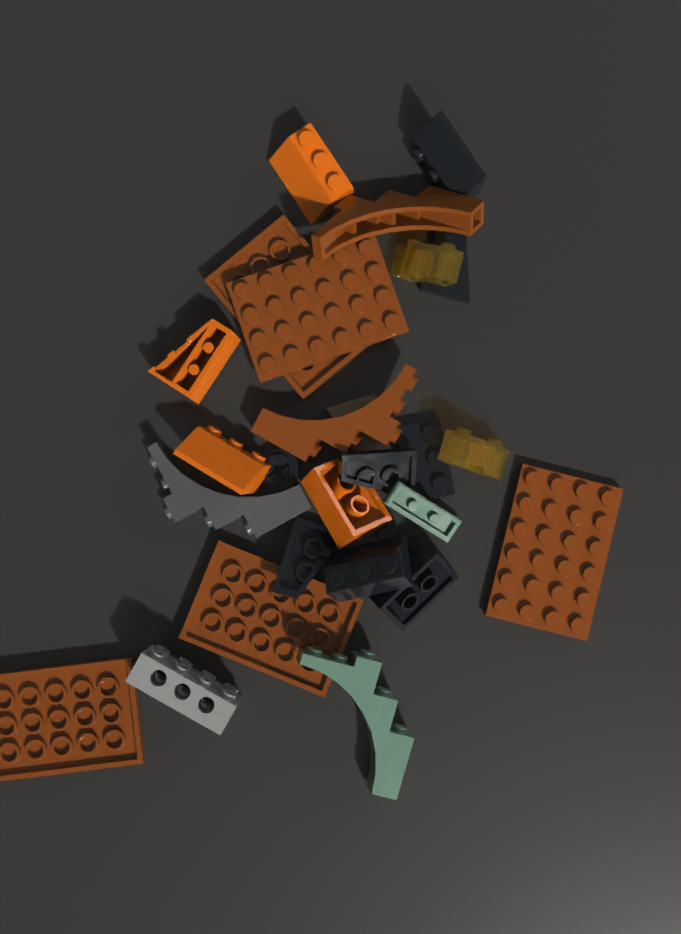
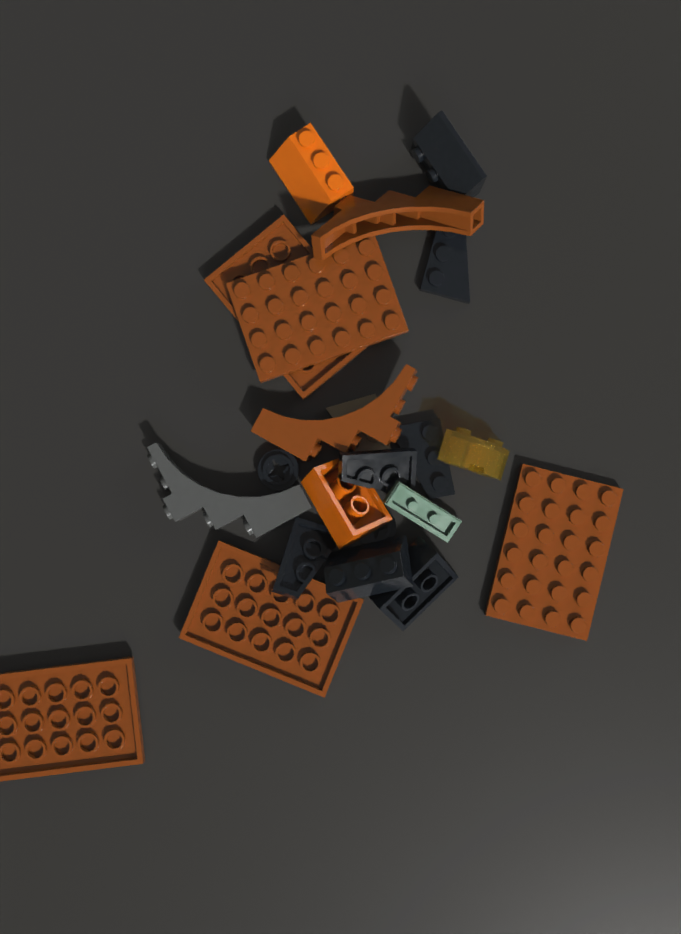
(170, 689): light grey brick -> none
(198, 361): orange wedge -> none
(224, 459): orange slope -> none
(388, 744): sand green arch -> none
(427, 263): clear yellow brick -> none

